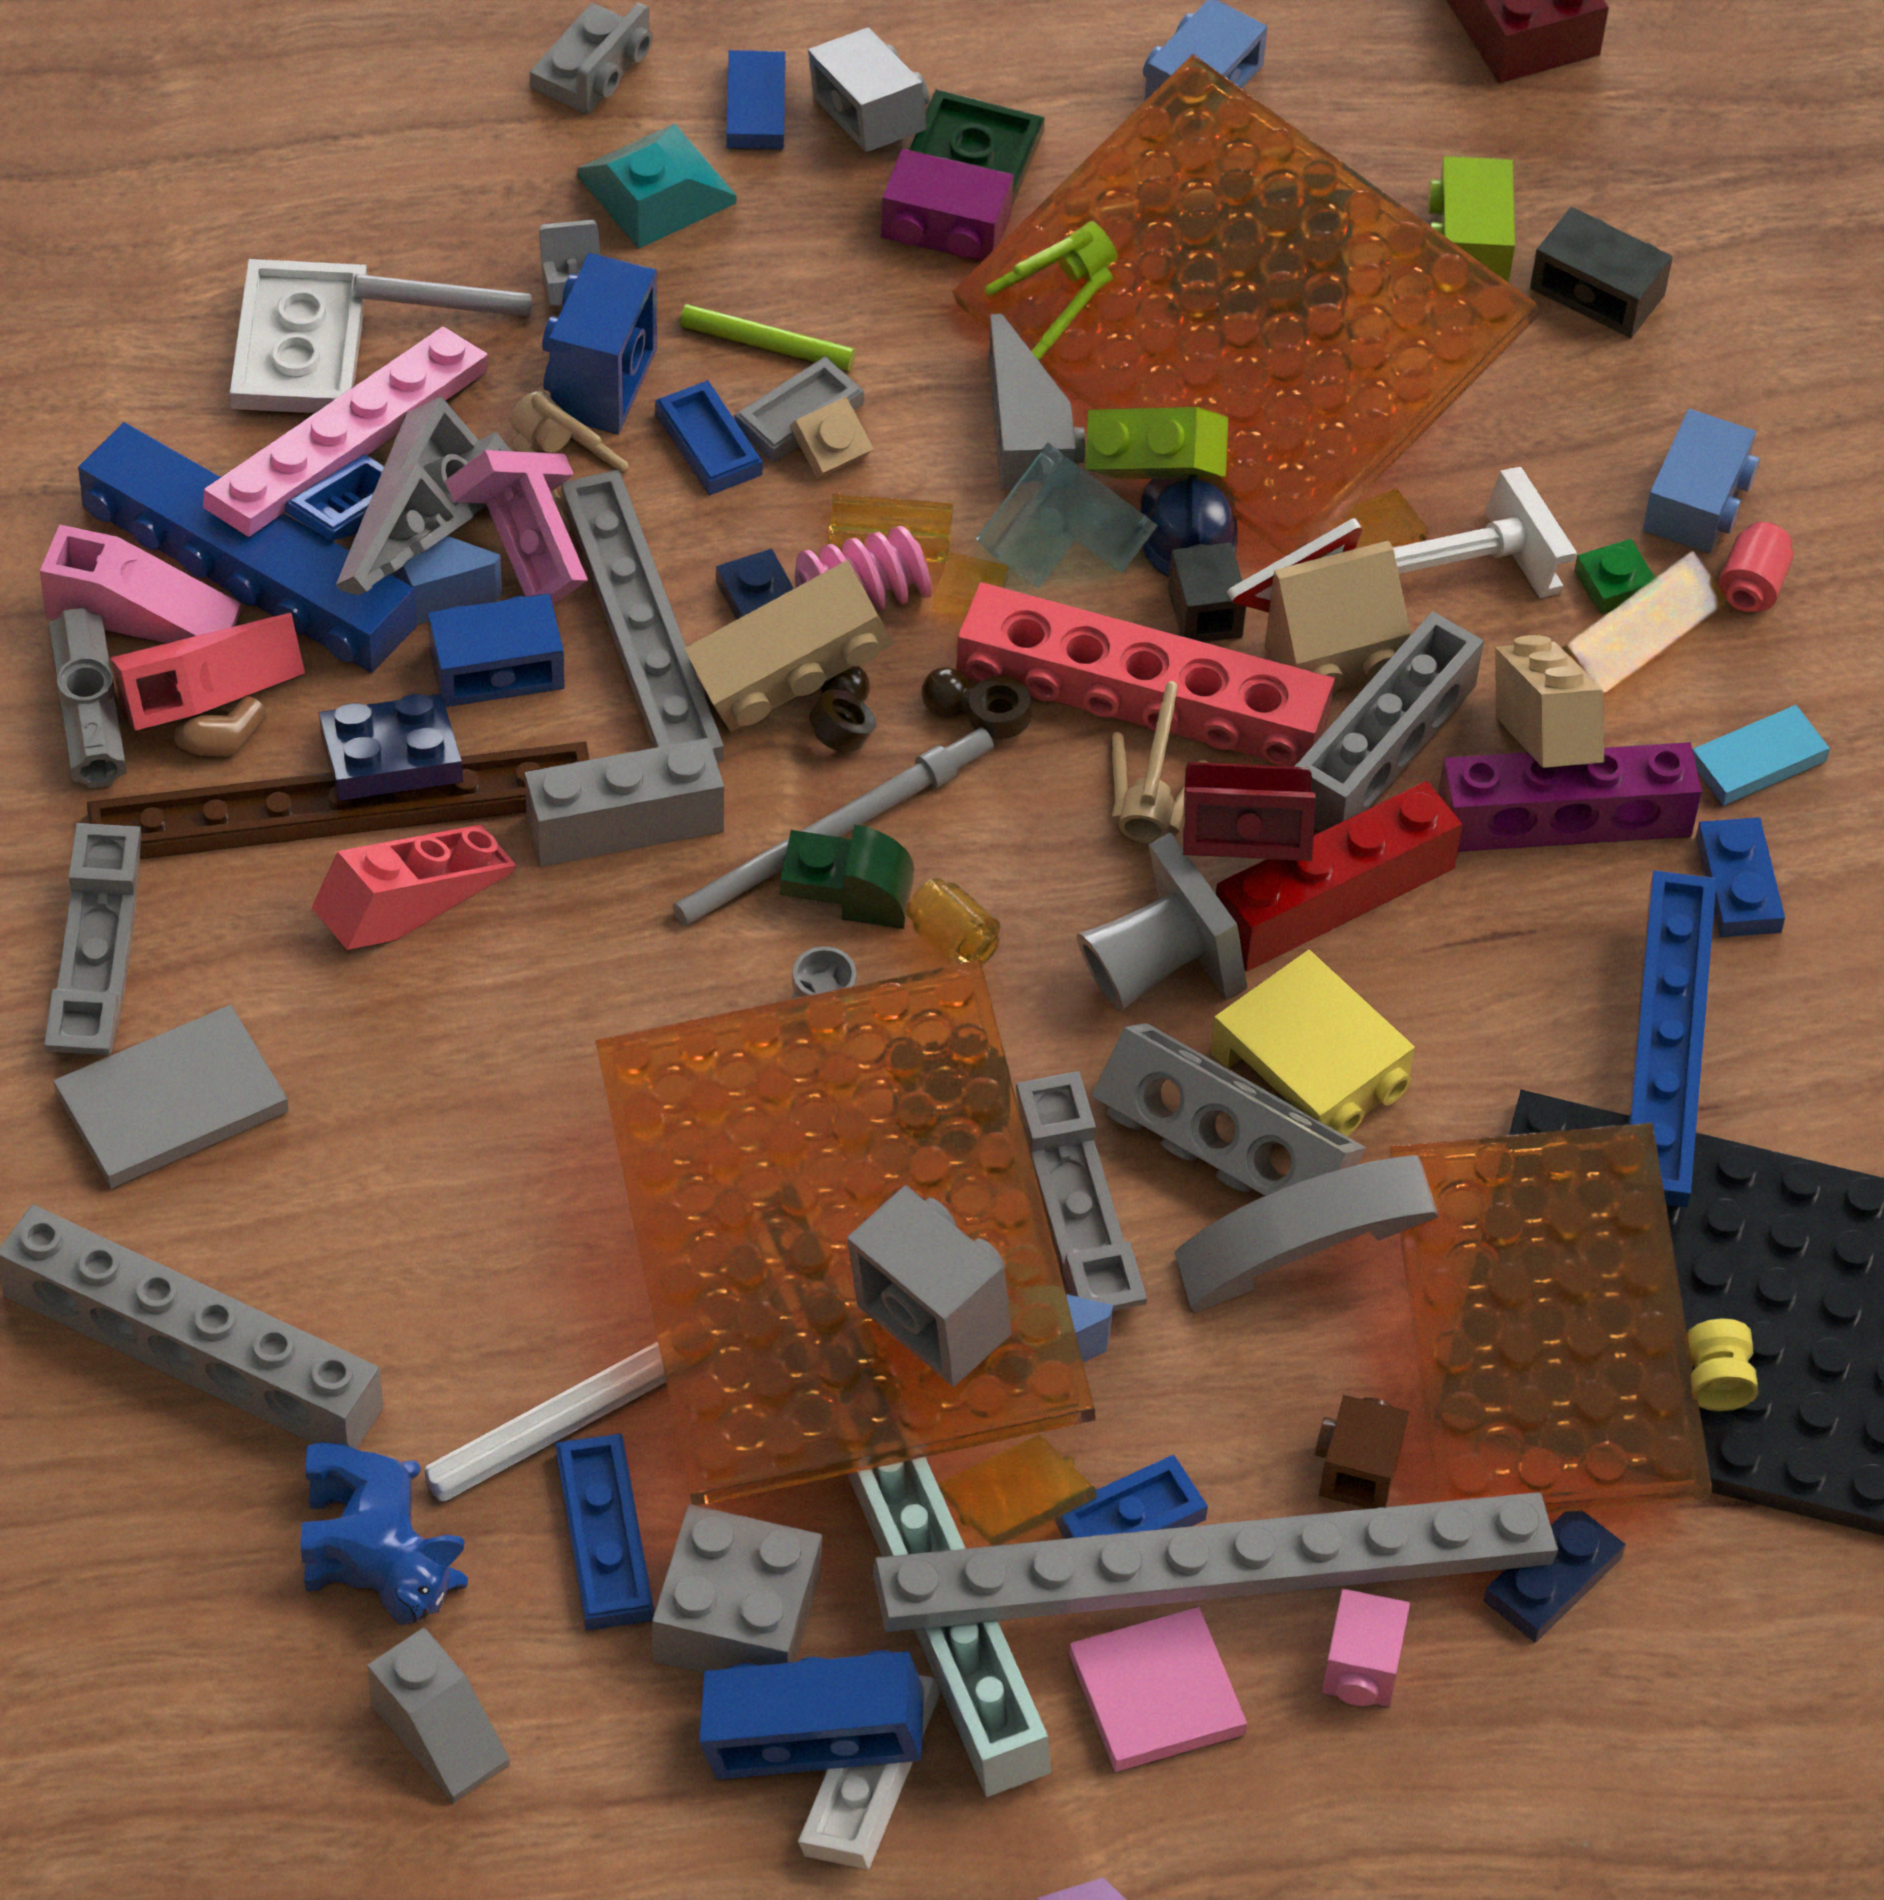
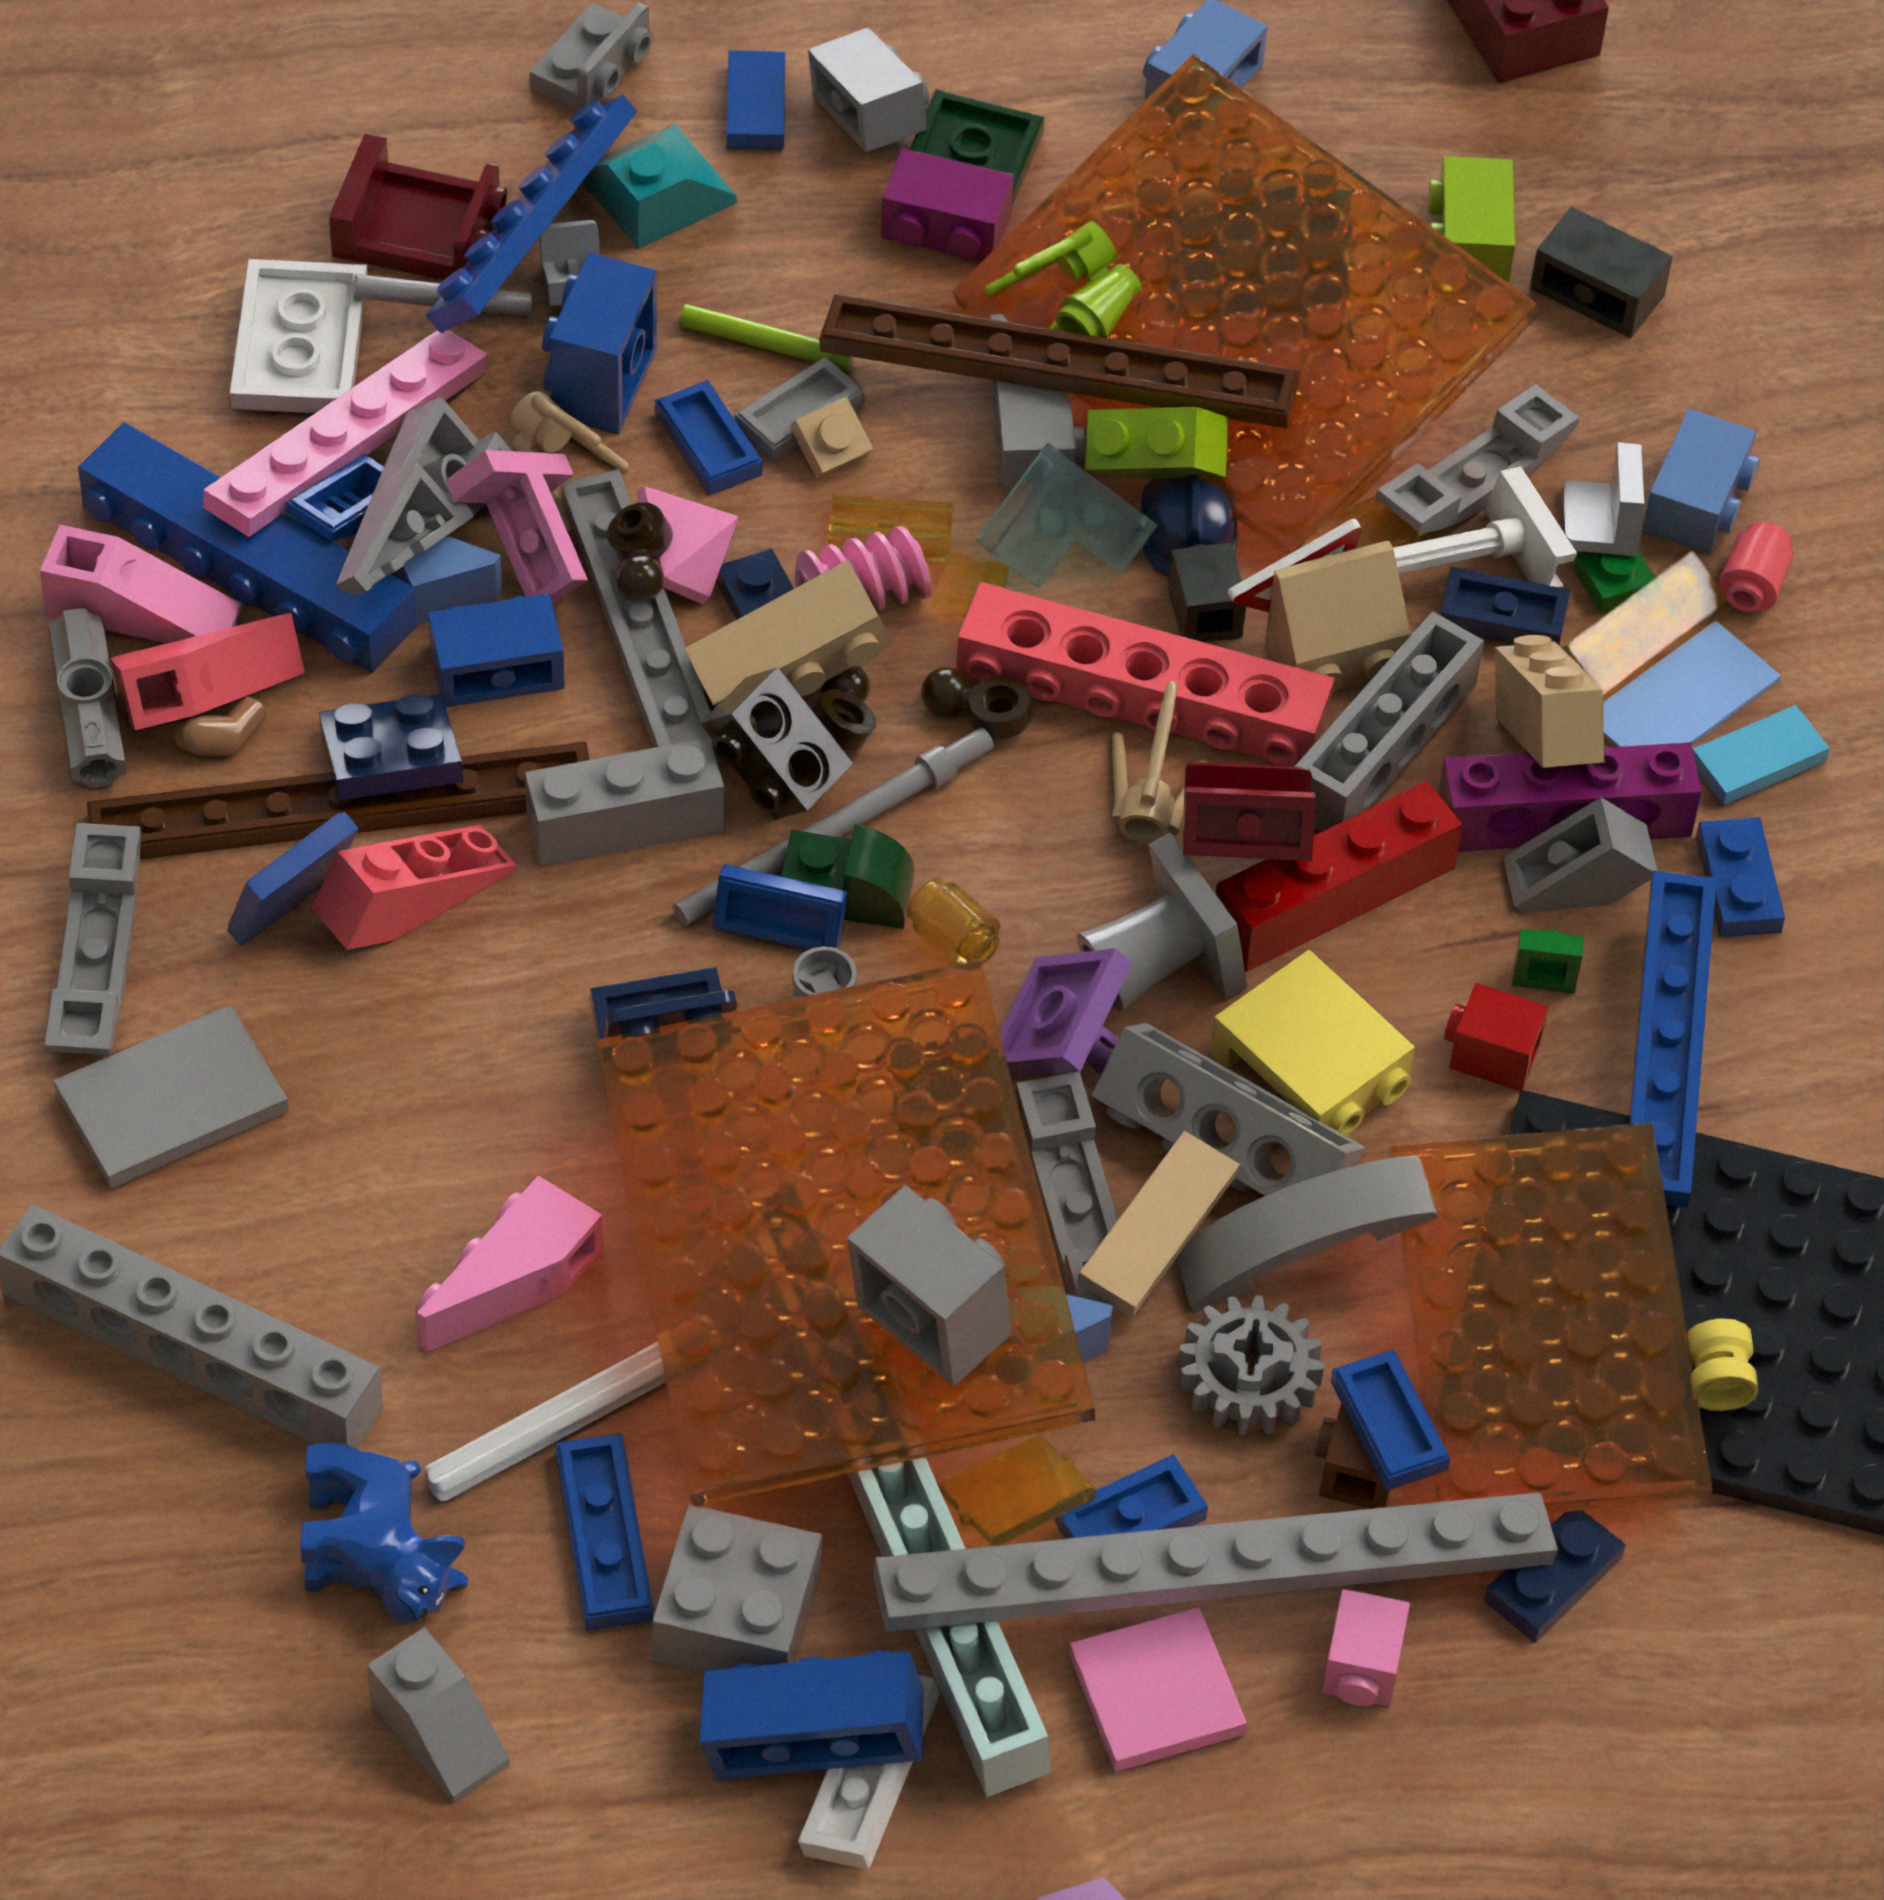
(289, 878): none -> tile
(410, 215): none -> dark red panel
(523, 1261): none -> bright pink slope
(526, 218): none -> blue plate
(639, 538): none -> dark brown plate
(658, 1001): none -> dark blue bracket
(697, 543): none -> bright pink slope
(778, 909): none -> blue tile
(784, 735): none -> dark brown brick
(1059, 360): none -> reddish brown tile
(1062, 1014): none -> medium lavender tile
(1099, 304): none -> lime cone
(1158, 1224): none -> tan tile
(1284, 1365): none -> light grey gear
(1390, 1420): none -> blue tile
(1462, 483): none -> light grey slope
(1496, 1036): none -> red brick
(1504, 606): none -> dark blue plate
(1547, 960): none -> green plate
(1581, 861): none -> light grey slope
(1607, 515): none -> light grey panel
(1688, 691): none -> light blue piece

